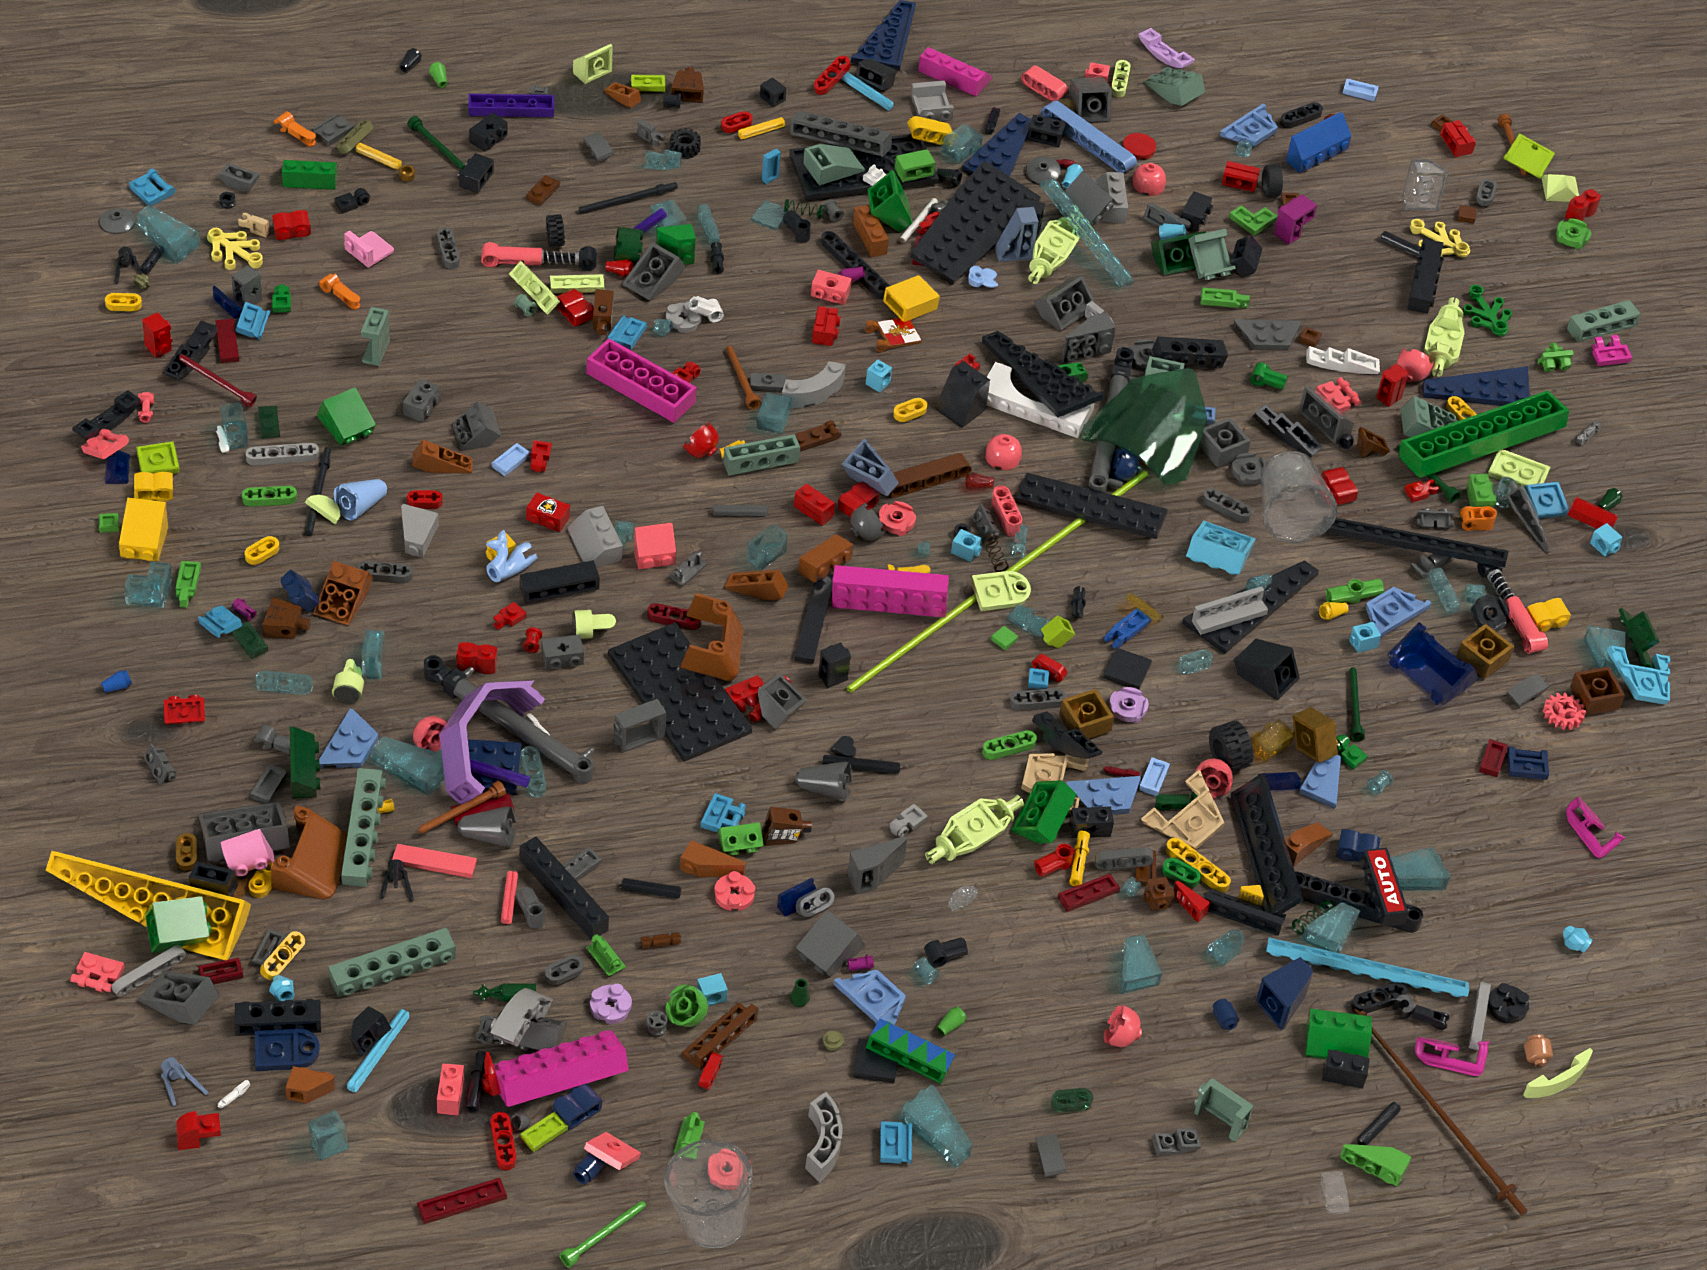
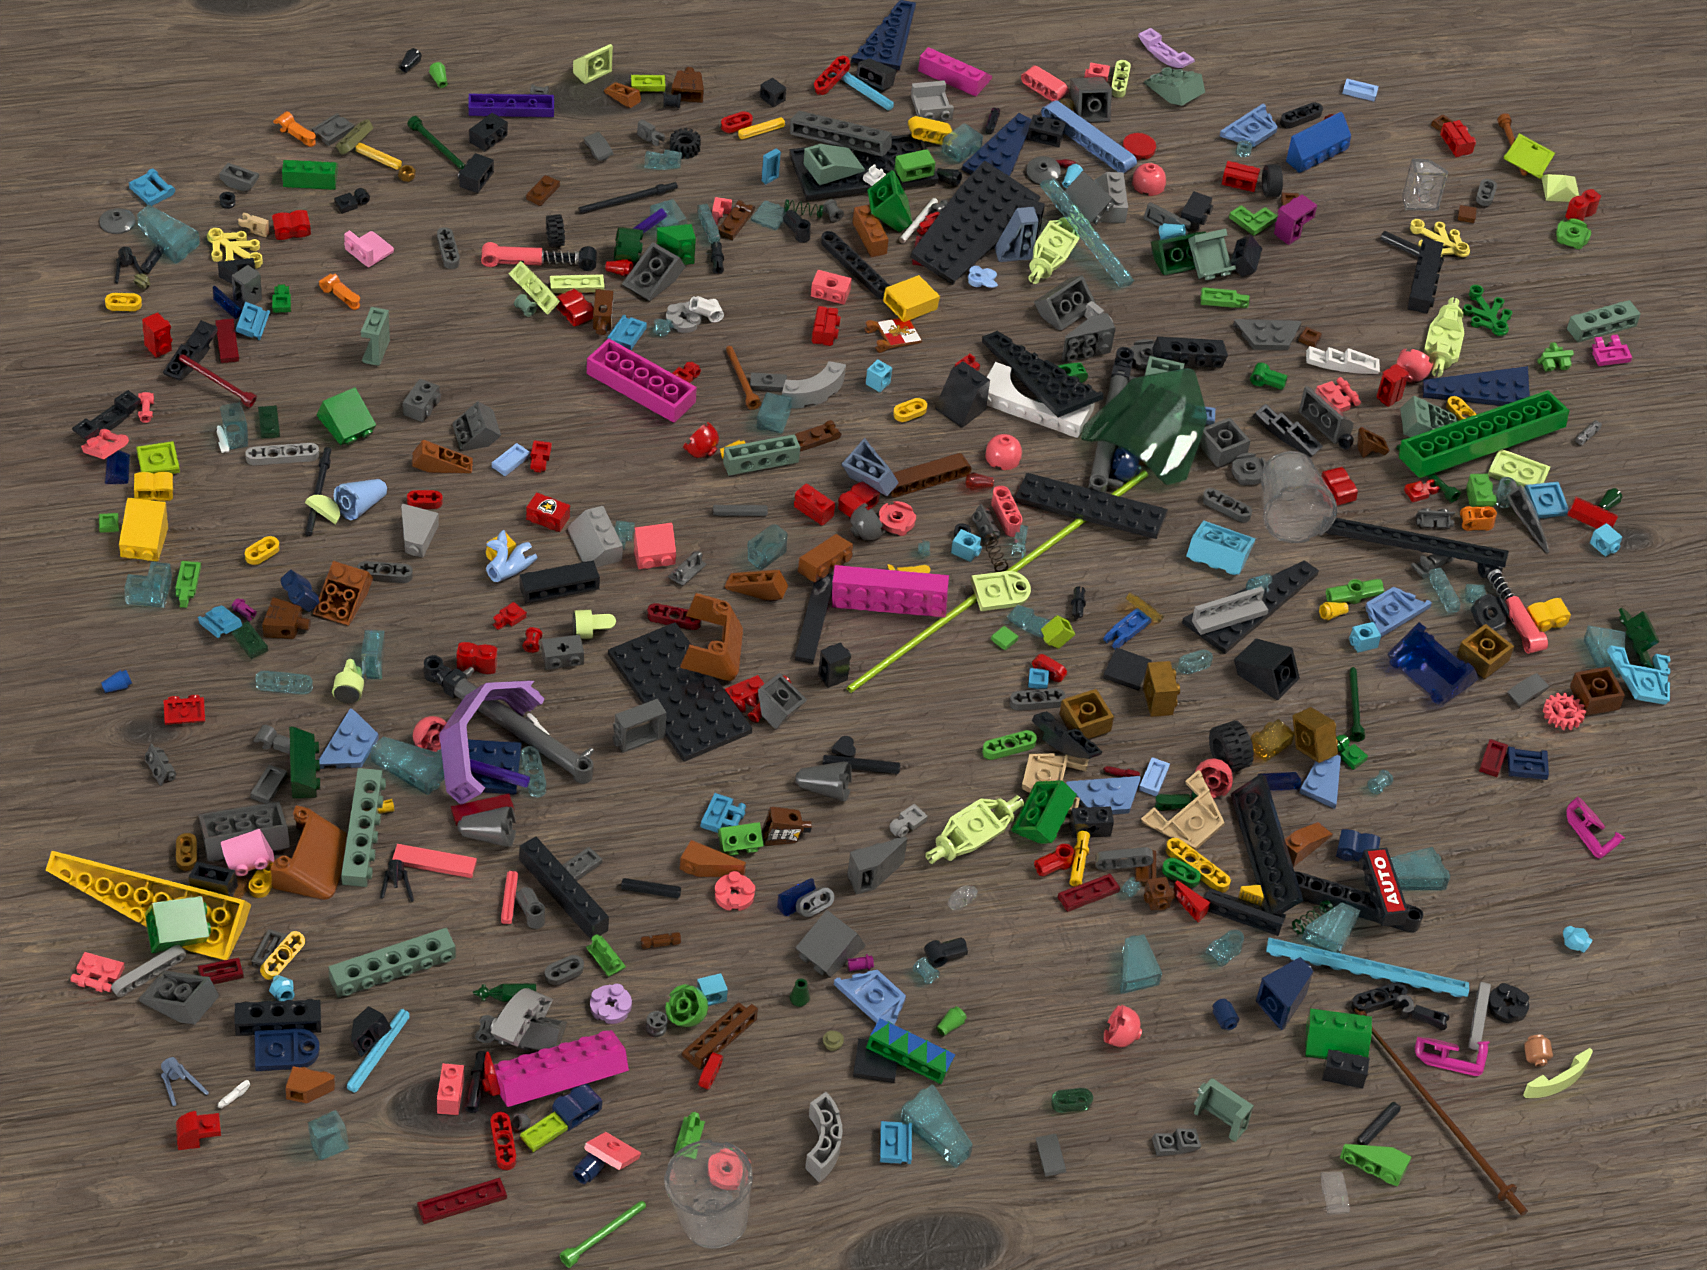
(228, 268): none -> black slope
(263, 501): bright green beam -> none
(496, 790): dark orange piece -> none
(720, 207): none -> coral bracket
(736, 220): none -> reddish brown plate
(854, 273): magenta cone -> none
(1138, 707): lavender plate -> none
(1161, 688): none -> pearl gold brick

